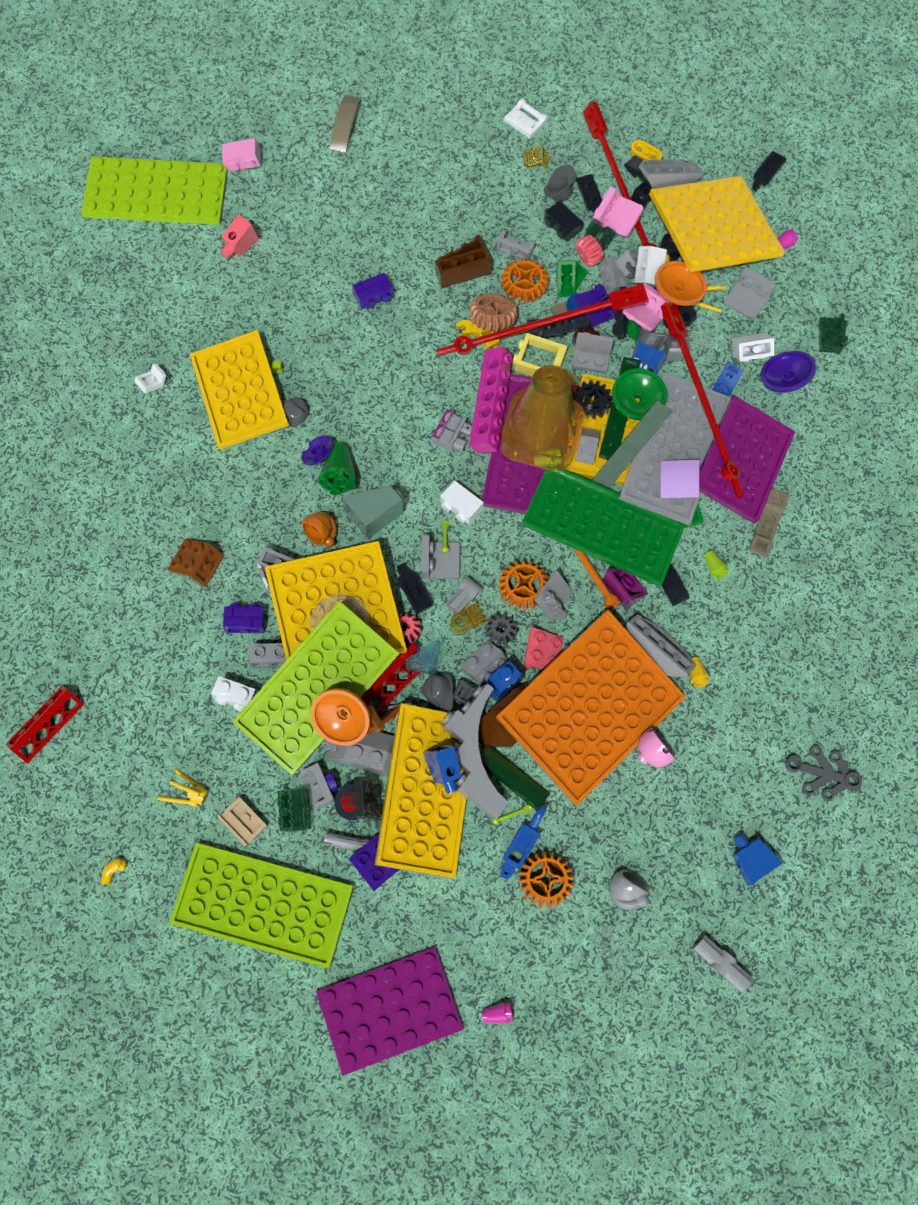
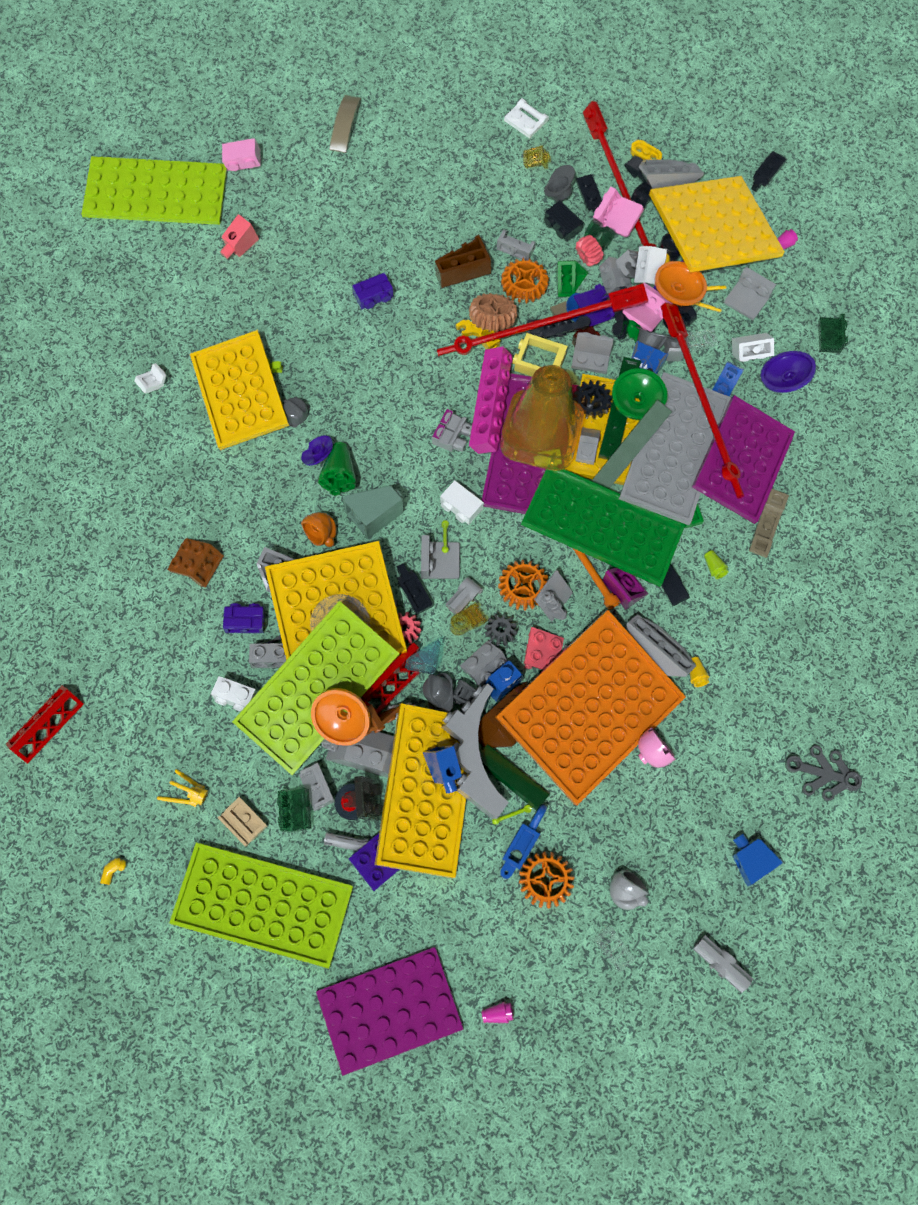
(331, 782): dark purple tile -> none
(680, 479): lavender slope -> none

